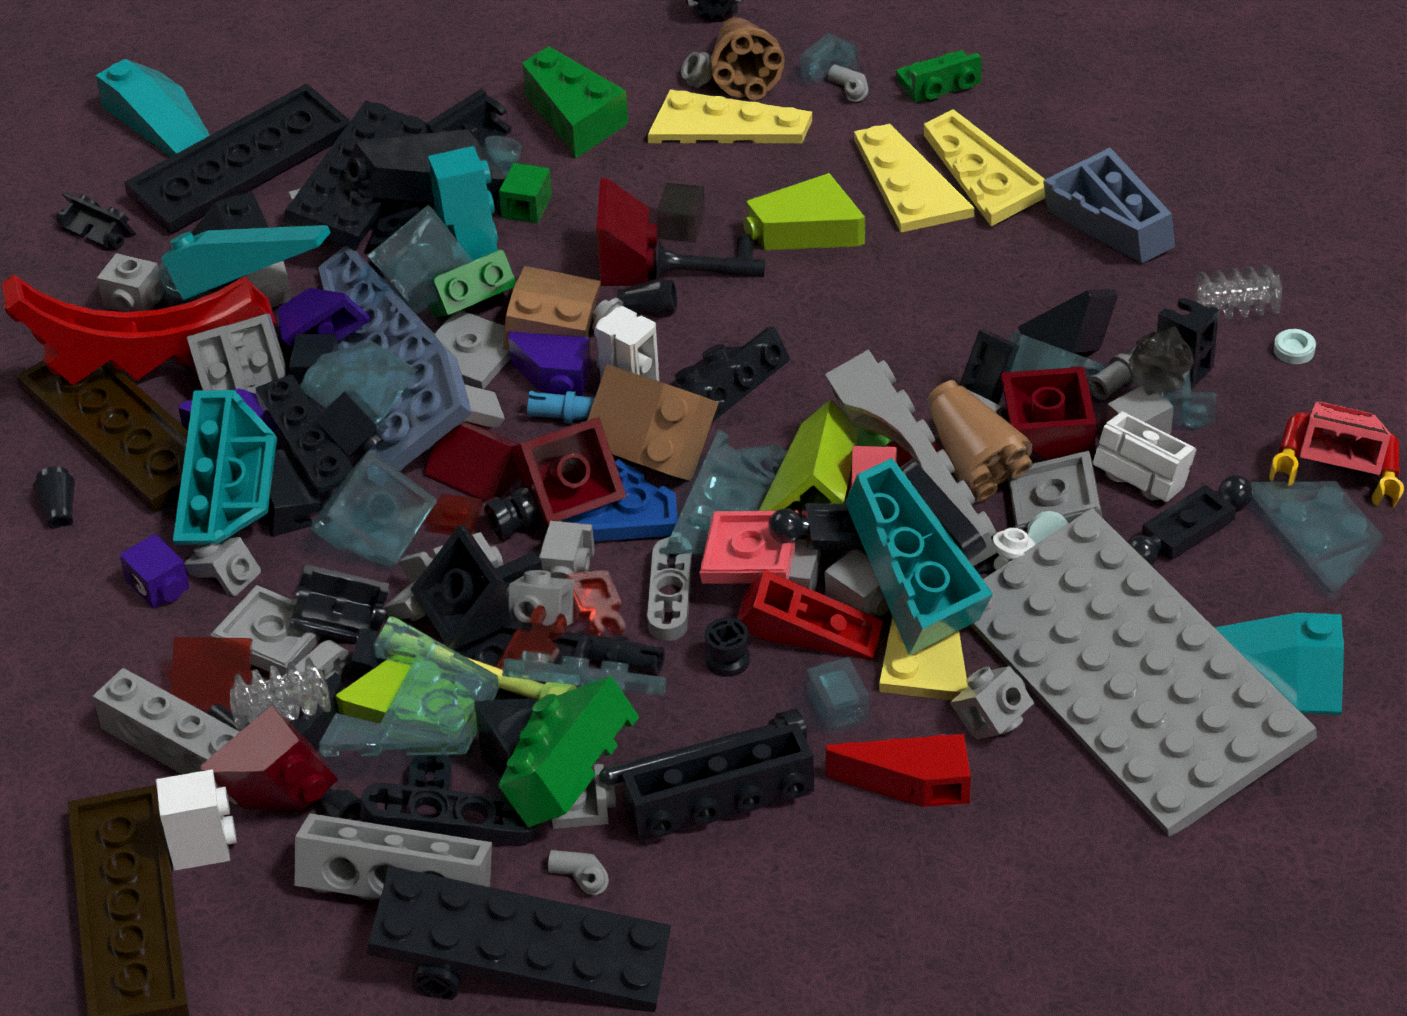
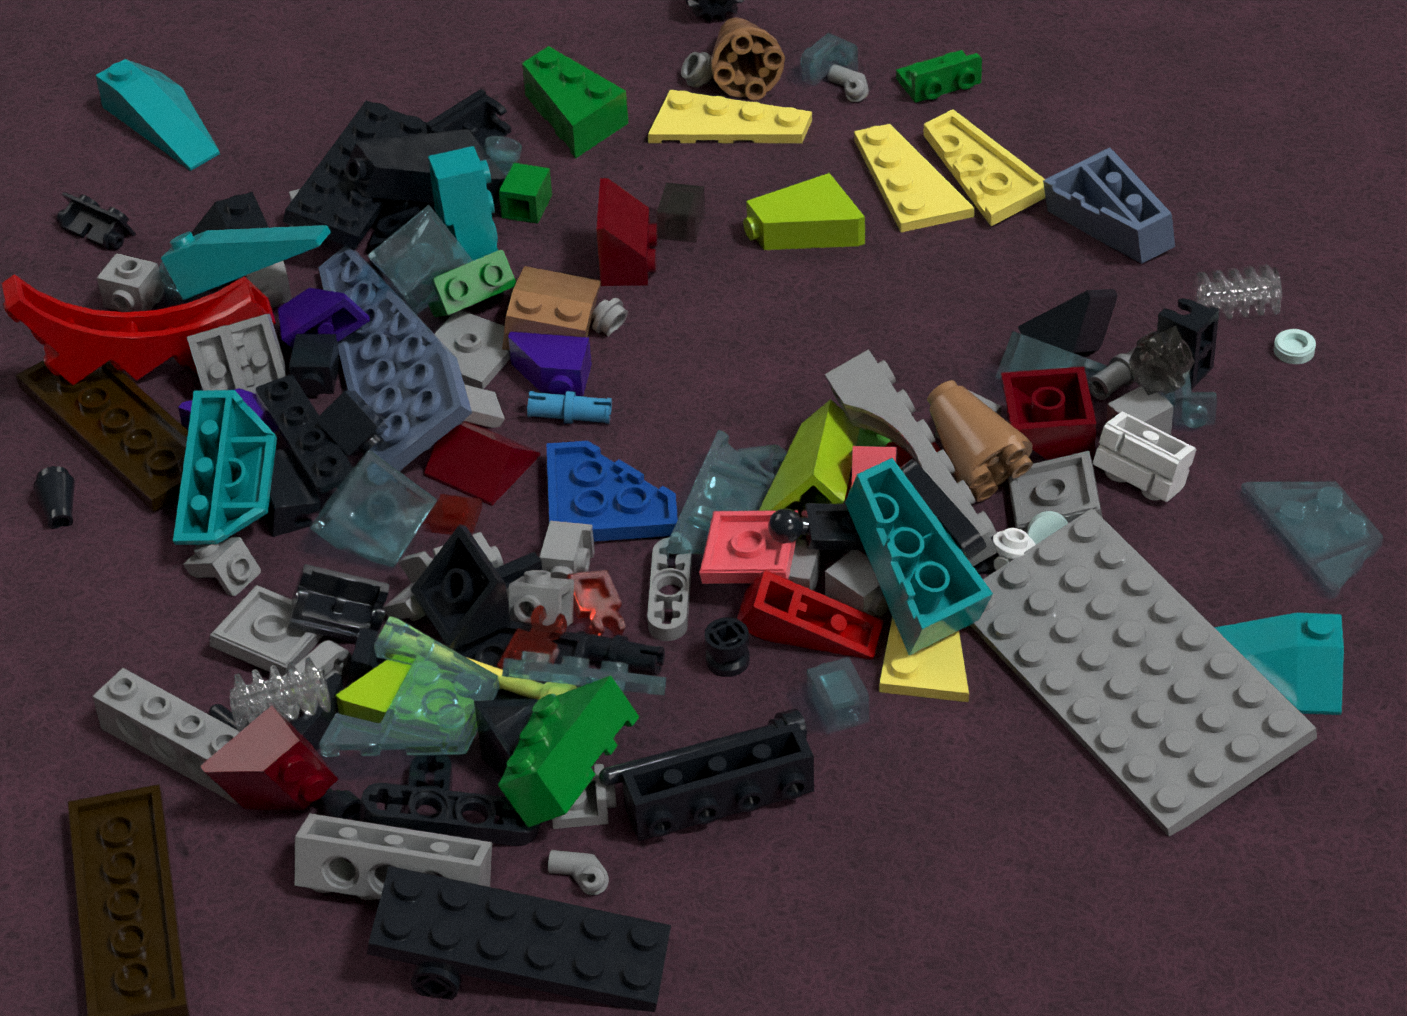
(154, 571): dark purple brick -> none
(194, 819): white brick -> none
(206, 669): clear red piece -> none
(237, 157): black plate -> none
(363, 368): clear light blue slope -> none
(512, 512): black wheel -> none
(569, 470): dark red slope -> none
(627, 343): white brick -> none
(650, 297): black cone -> none
(653, 421): medium nougat slope -> none
(733, 372): black bracket -> none
(743, 265): black piece -> none
(909, 769): red slope -> none
(987, 361): black plate -> none
(992, 702): light grey brick -> none
(1192, 519): black plate -> none
(1342, 439): torso -> none

